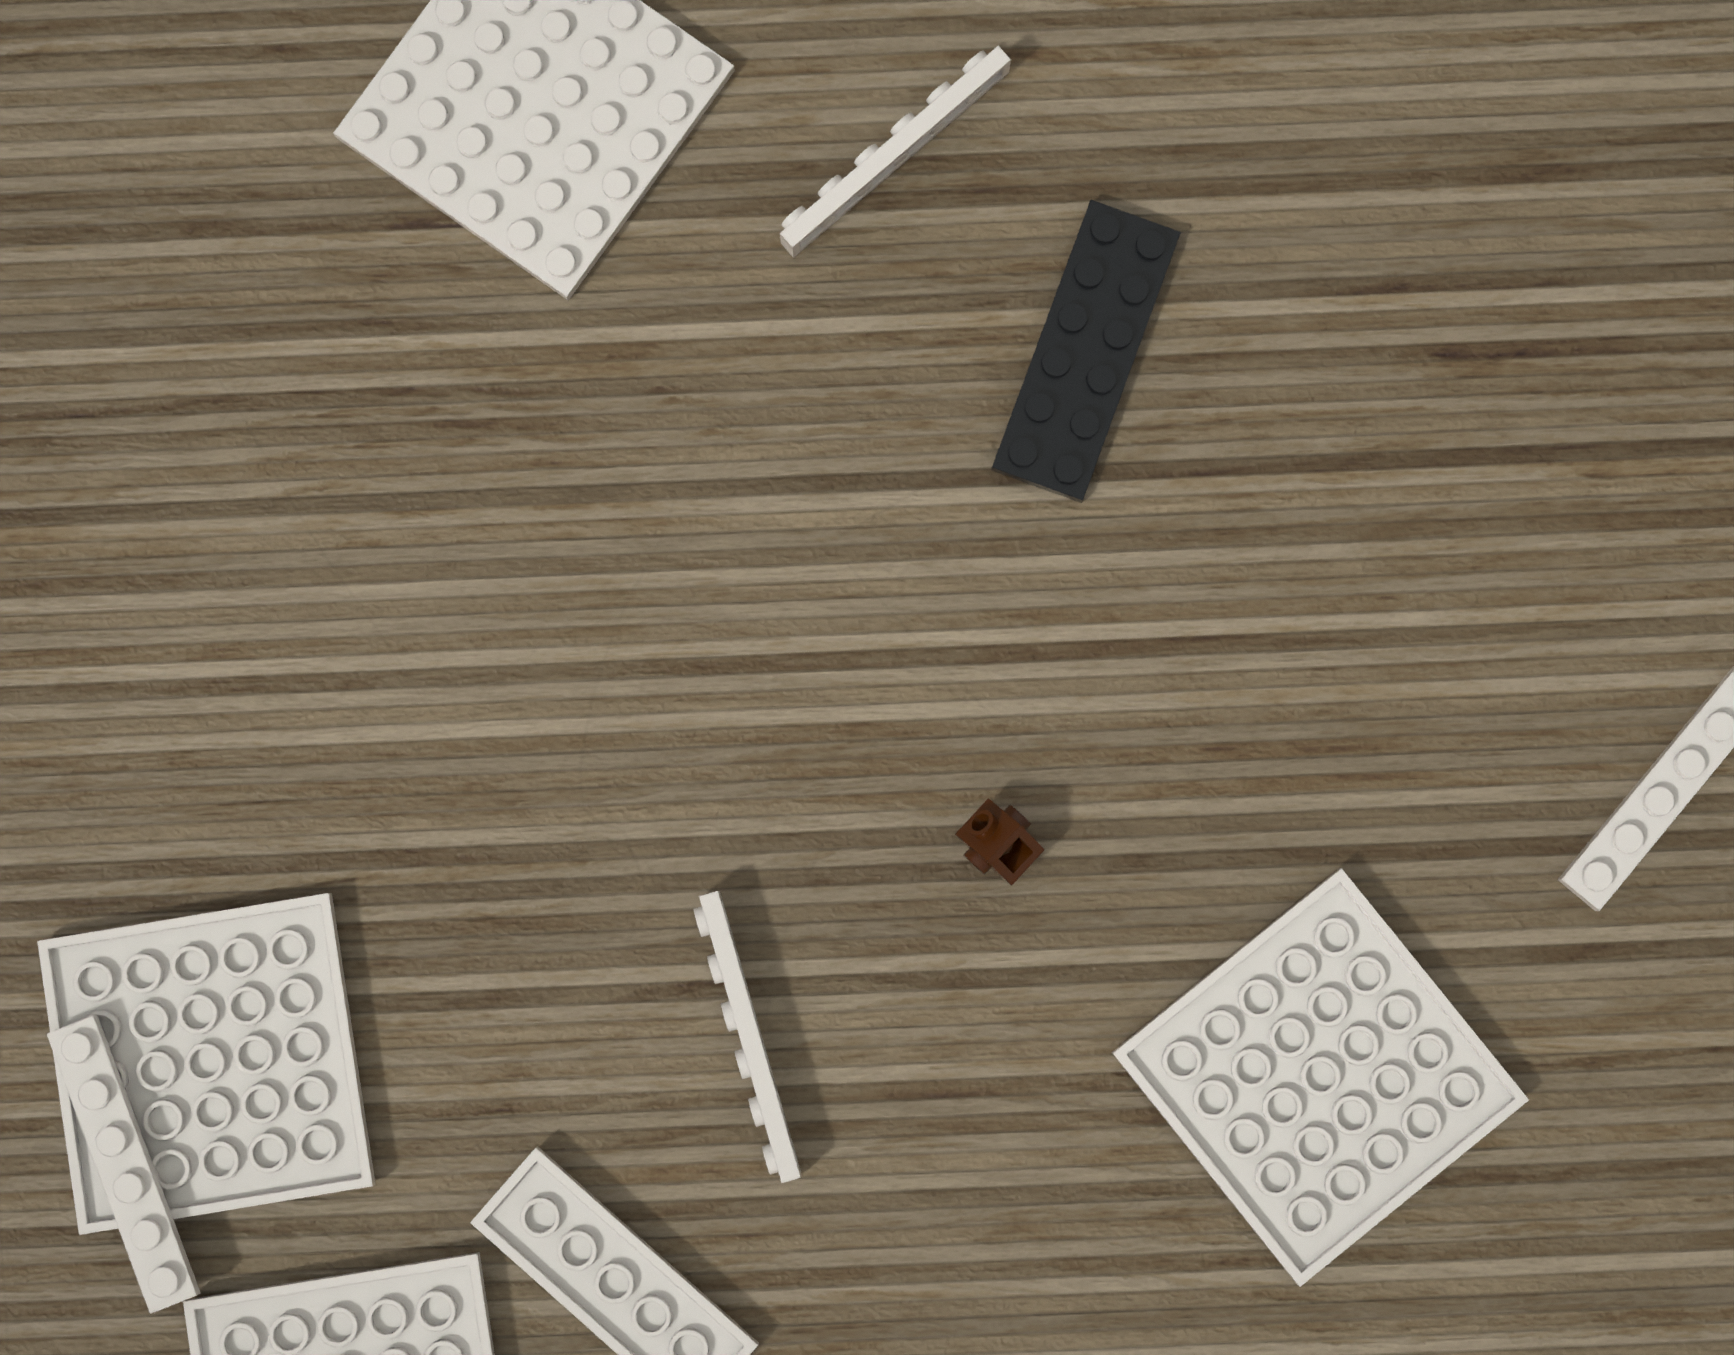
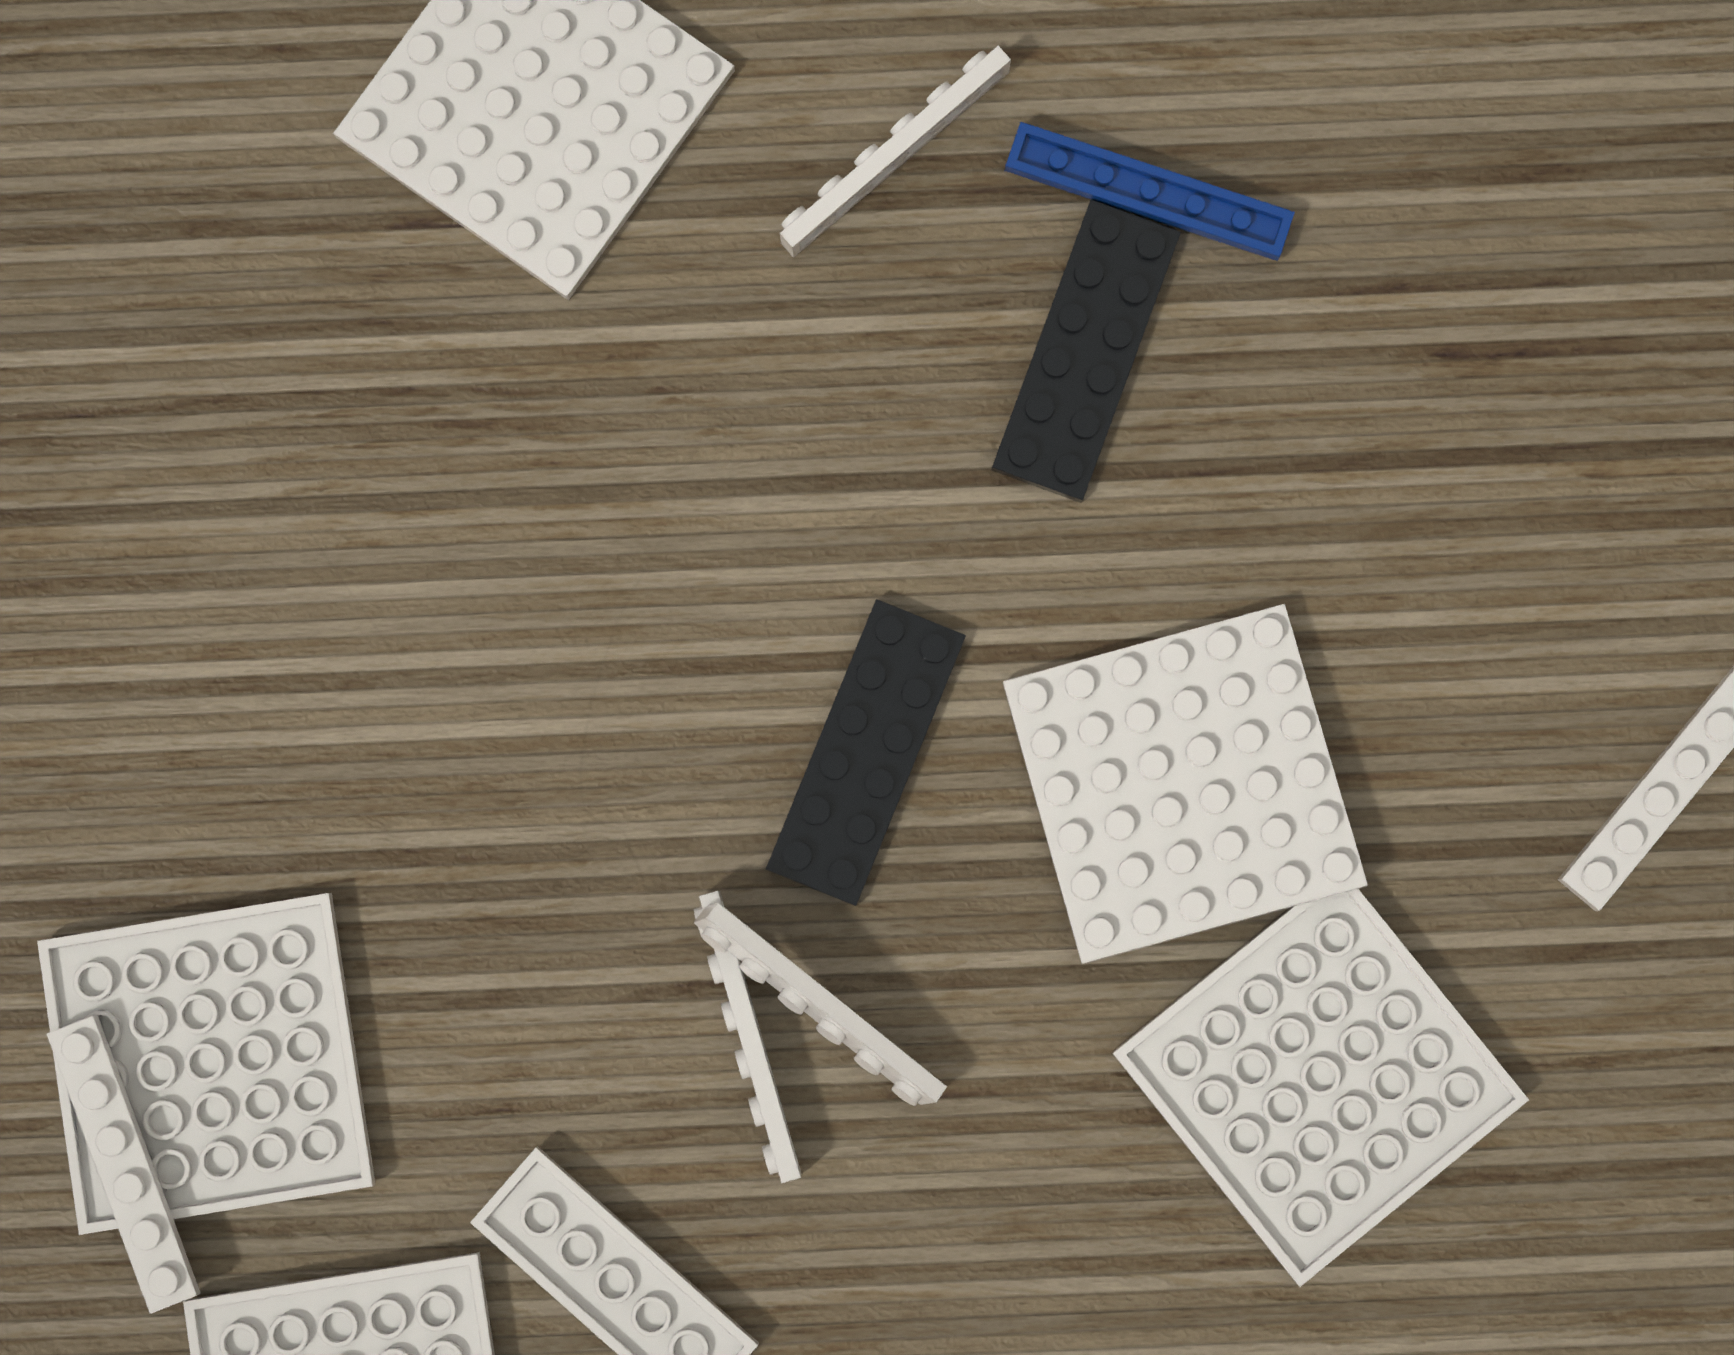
(804, 994): none -> white plate
(865, 752): none -> black plate
(990, 837): reddish brown brick -> none
(1149, 191): none -> blue plate
(1184, 784): none -> white plate

